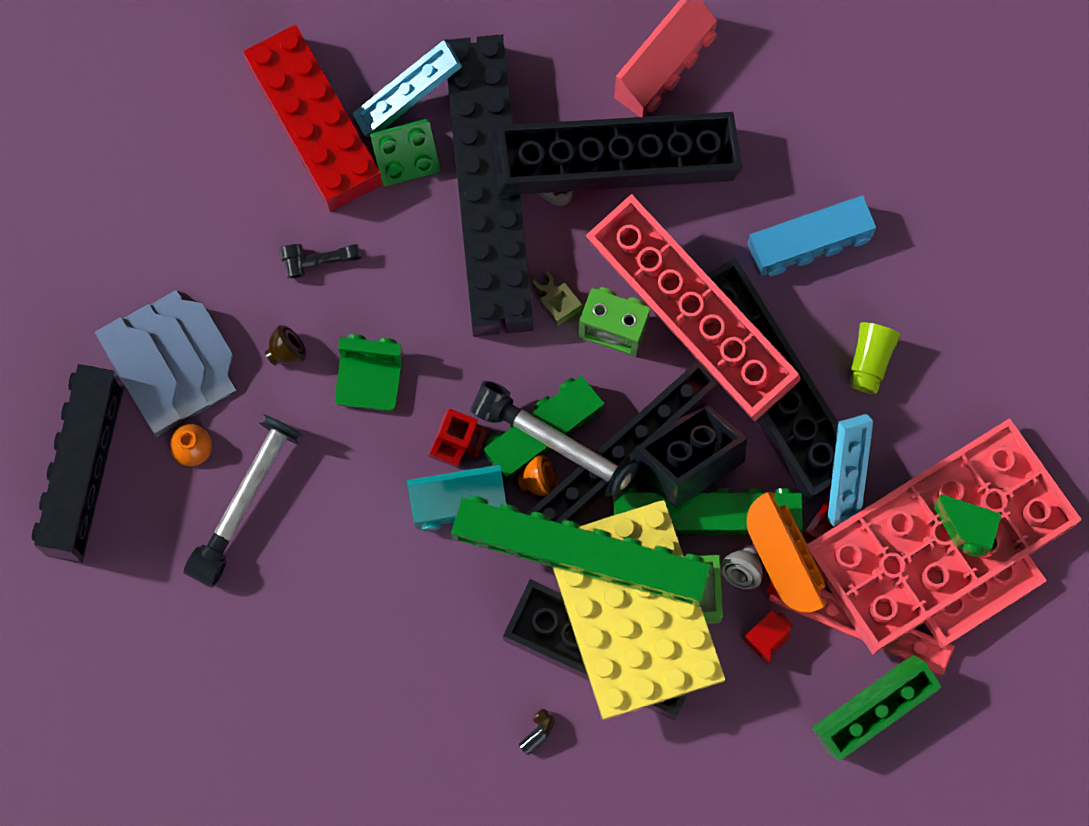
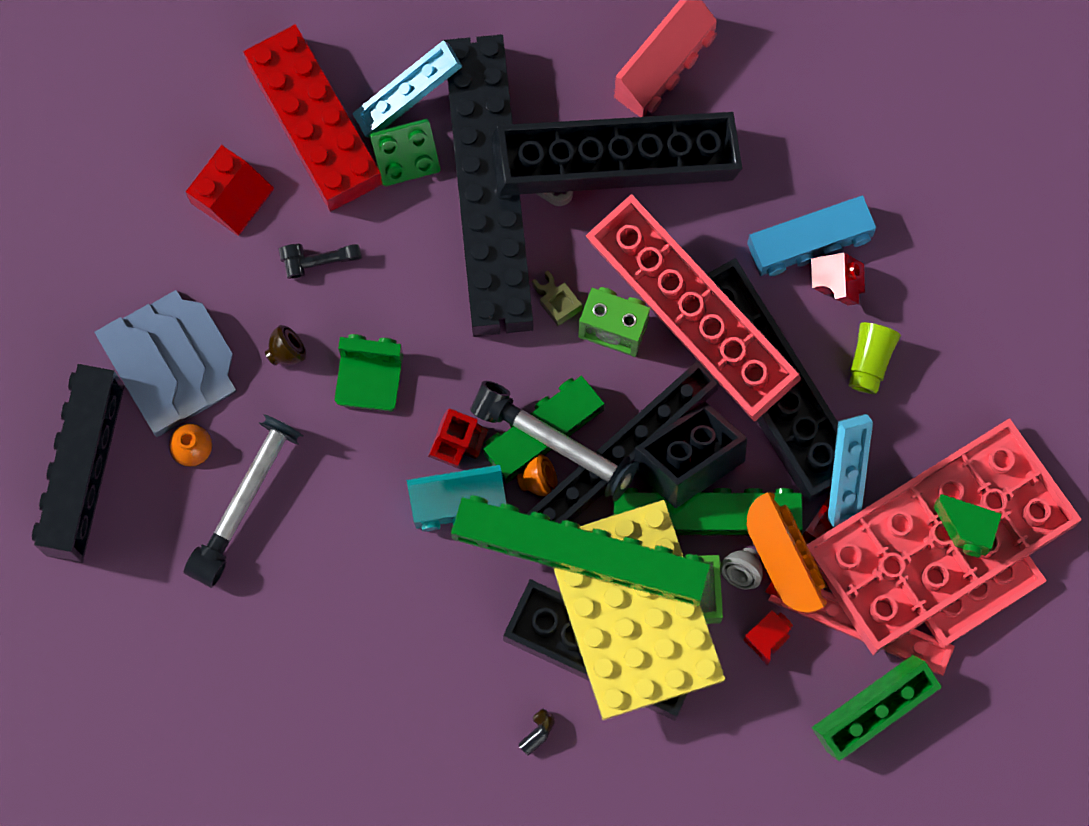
(229, 190): none -> red slope
(839, 276): none -> brick

